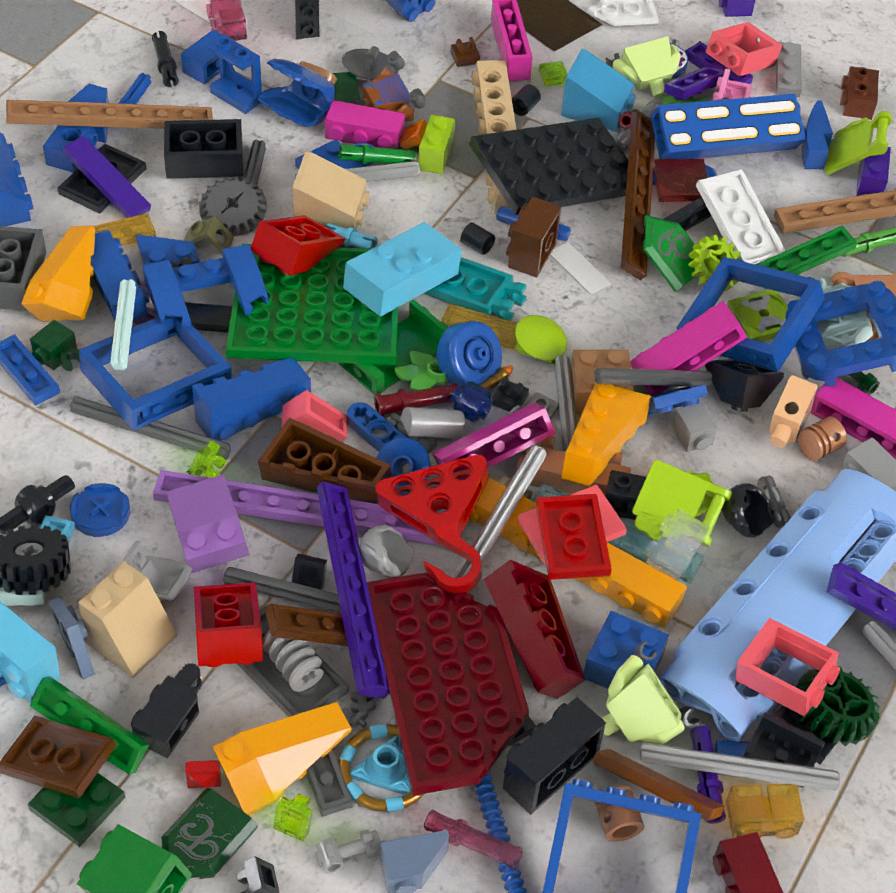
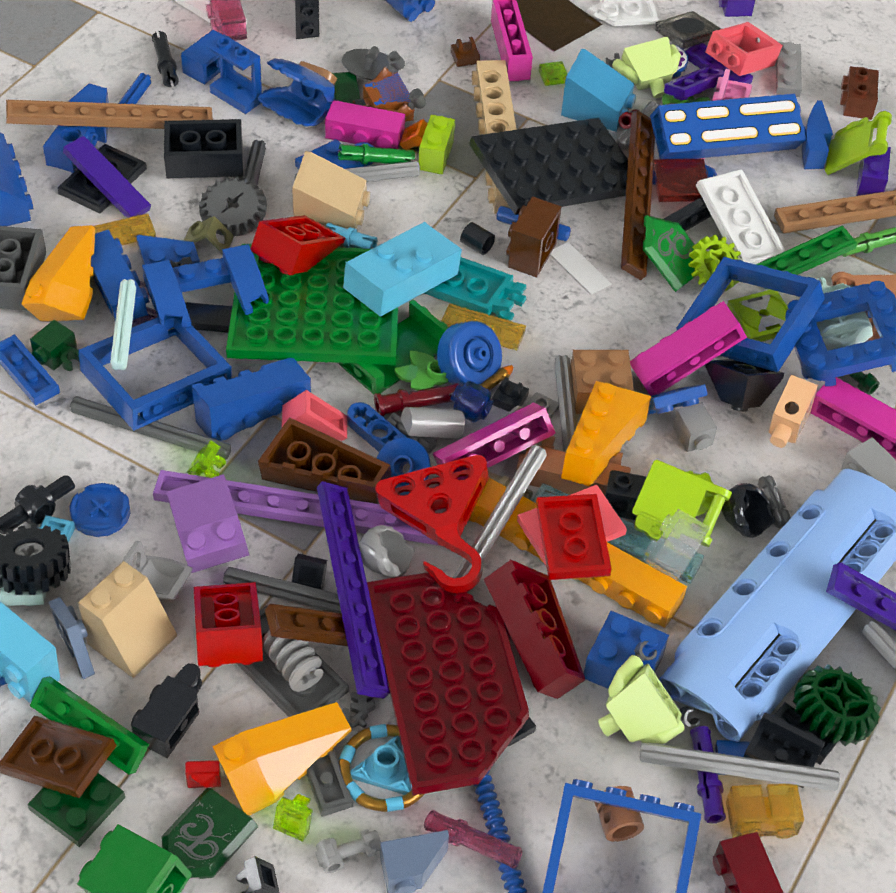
(525, 99): black beam -> none
(540, 338): lime dish -> none
(552, 754): black brick -> none
(652, 377): dark grey axle -> none
(657, 783): dark orange tile -> none
(687, 29): none -> clear smoke tile
(801, 648): coral window -> none
(818, 440): nougat piece -> none

